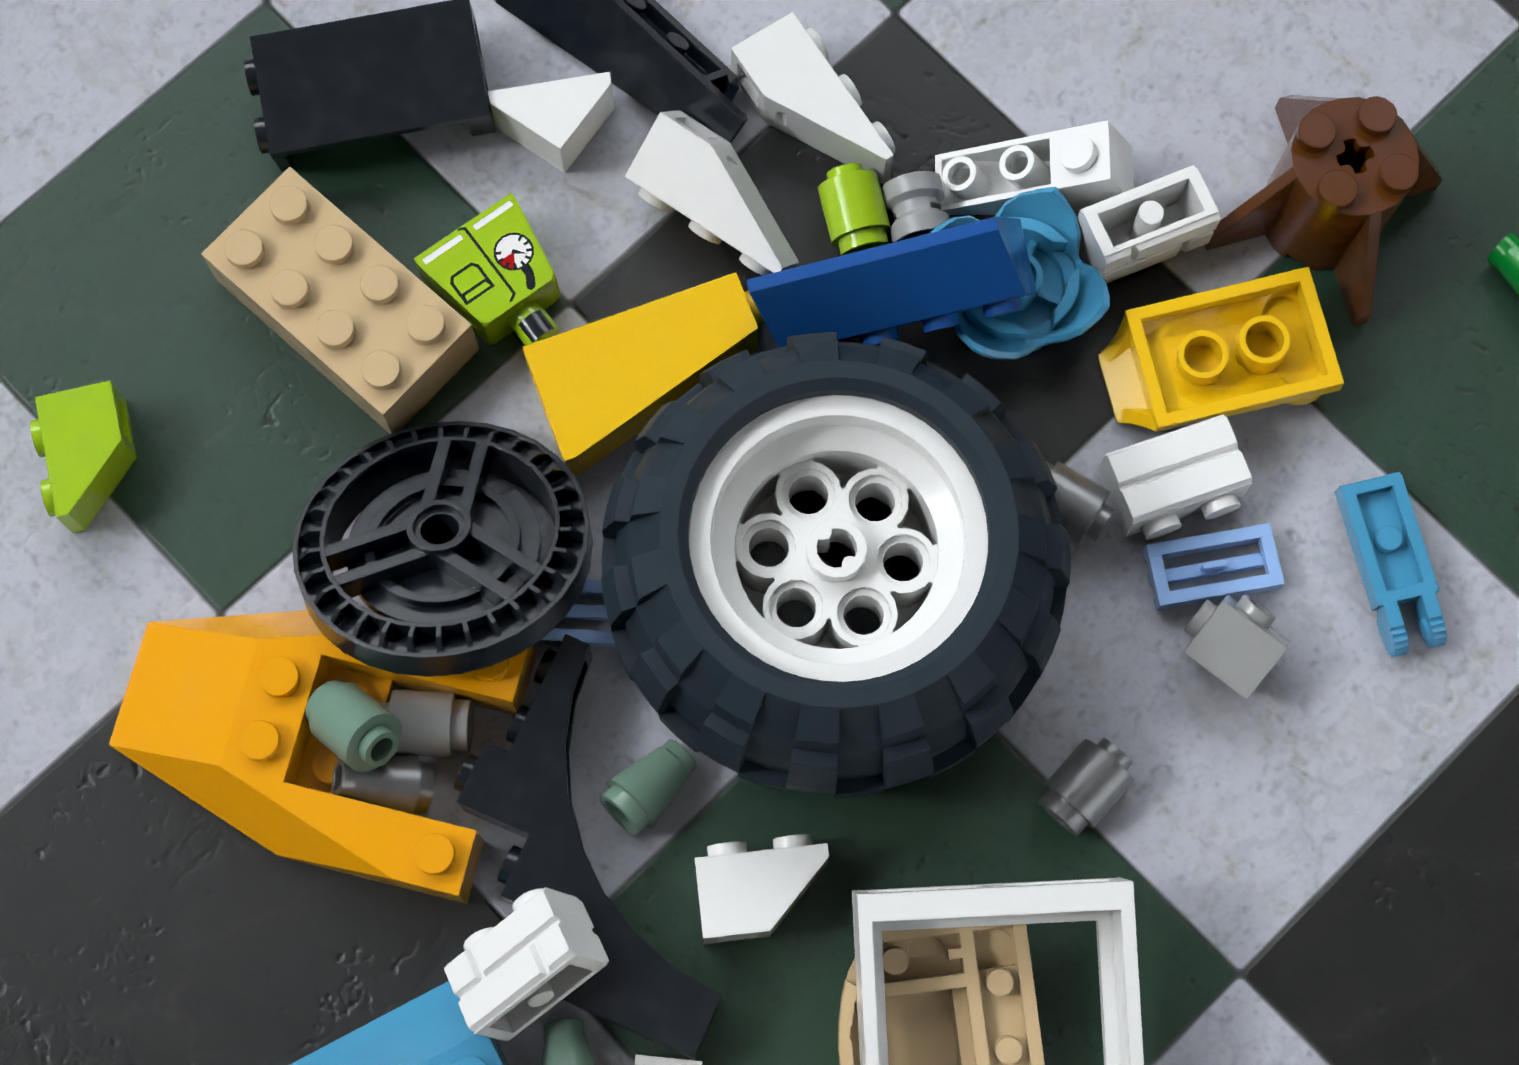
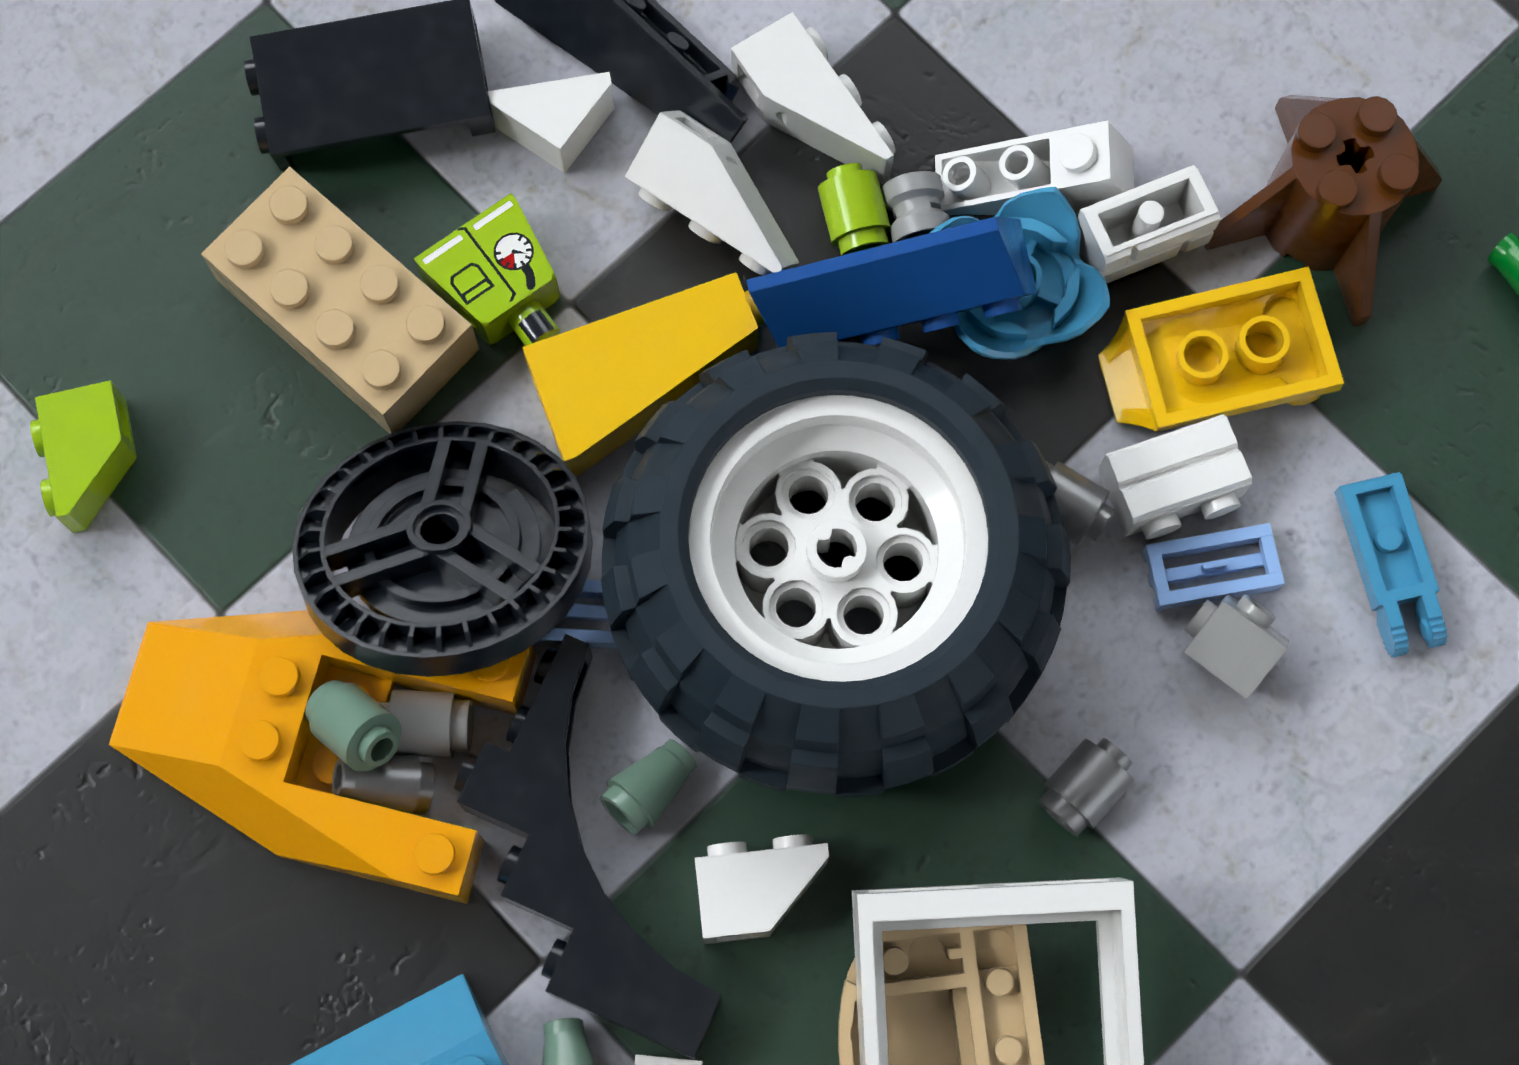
(525, 963): white brick -> none

